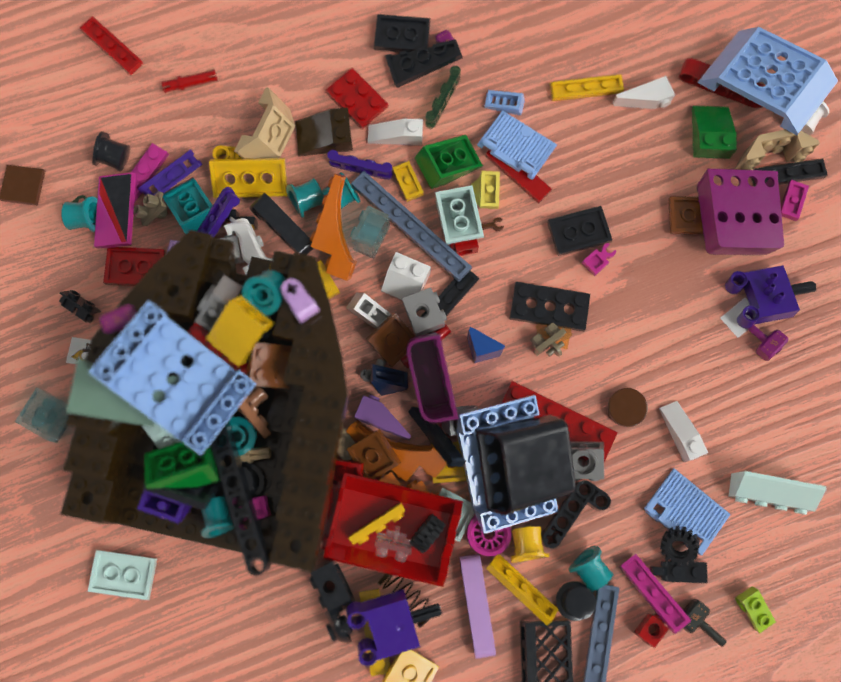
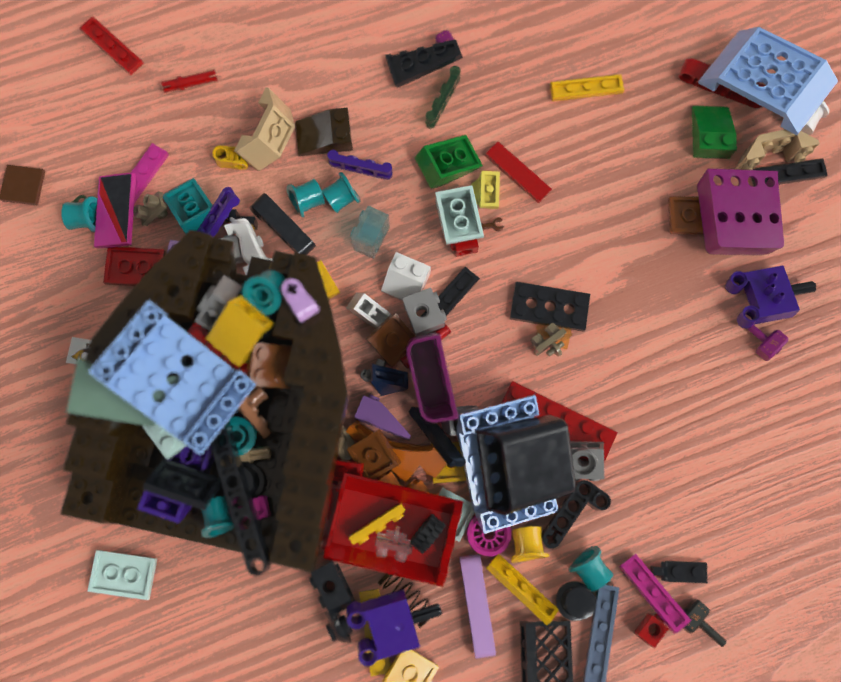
(44, 415): clear light blue brick -> none
(72, 300): black hinge -> none
(110, 152): black piece -> none
(117, 319): magenta piece -> none
(171, 174): dark purple plate -> none
(179, 467): green slope -> none
(256, 167): yellow plate -> none
(329, 232): orange arch -> none
(361, 99): red plate -> none
(397, 132): white slope -> none
(401, 33): black plate -> none
(407, 181): yellow plate -> none
(411, 226): sand blue plate -> none
(482, 346): blue slope -> none
(512, 96): light blue slope -> none
(517, 144): light blue window -> none
(579, 230): black plate -> none
(598, 260): dark pink plate -> none
(627, 407): reddish brown tile -> none
(647, 96): white slope -> none
(678, 556): black tyre -> none
(683, 432): white slope -> none
(687, 507): light blue window -> none
(730, 317): white sticker -> none
(756, 609): lime plate -> none
(775, 491): light aqua slope -> none
(794, 200): dark pink plate -> none

